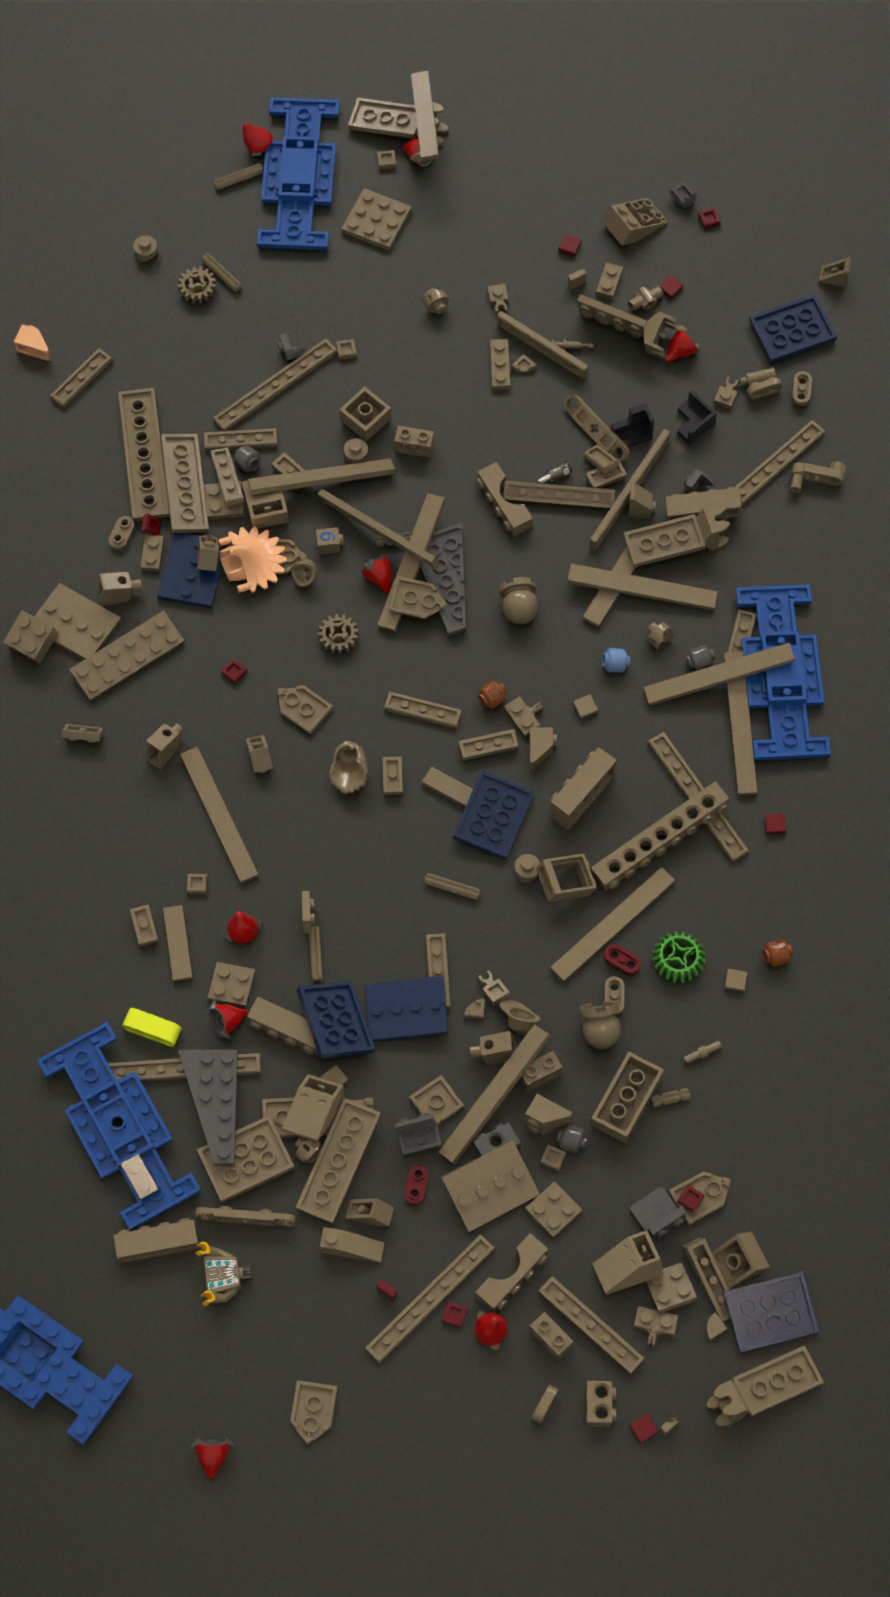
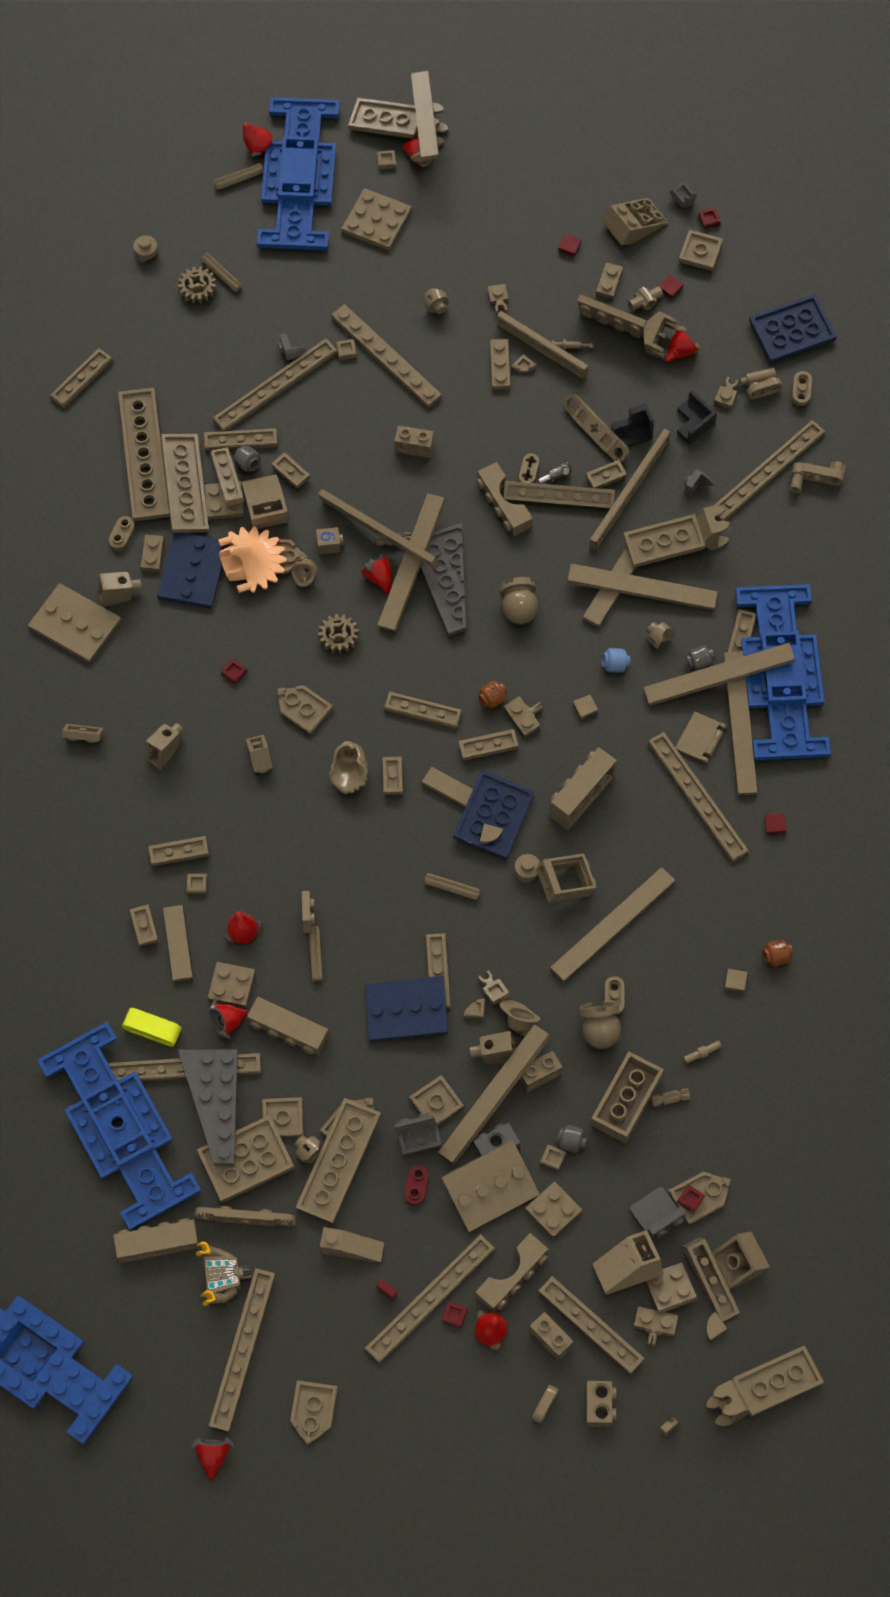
(31, 342): light nougat slope -> none
(31, 637): dark tan brick -> none
(126, 655): dark tan plate -> none
(139, 1176): plate -> none
(150, 525): dark red tile -> none
(178, 851): none -> dark tan plate
(207, 552): dark tan slope -> none
(219, 815): dark tan tile -> none
(242, 1350): none -> dark tan plate
(313, 1107): dark tan slope -> none
(321, 476): dark tan tile -> none
(335, 1019): dark blue plate -> none
(335, 1075): dark tan tile -> none
(356, 451): dark tan piece -> none
(365, 414): dark tan brick -> none
(369, 1212): dark tan slope -> none
(386, 356): none -> dark tan plate
(415, 598): dark tan tile -> none
(490, 834): none -> dark tan tile
(525, 468): none -> dark tan beam
(541, 744): dark tan slope -> none
(546, 1116): dark tan slope -> none
(577, 279): dark tan tile -> none
(601, 459): dark tan tile -> none
(623, 959): dark red plate -> none
(641, 502): dark tan slope -> none
(643, 1428): dark red tile -> none
(666, 964): bright green gear -> none
(694, 502): dark tan brick -> none
(700, 250): none -> dark tan plate
(700, 737): none -> dark tan piece
(711, 794): dark tan brick -> none
(771, 1312): dark blue plate -> none
(835, 273): dark tan slope -> none

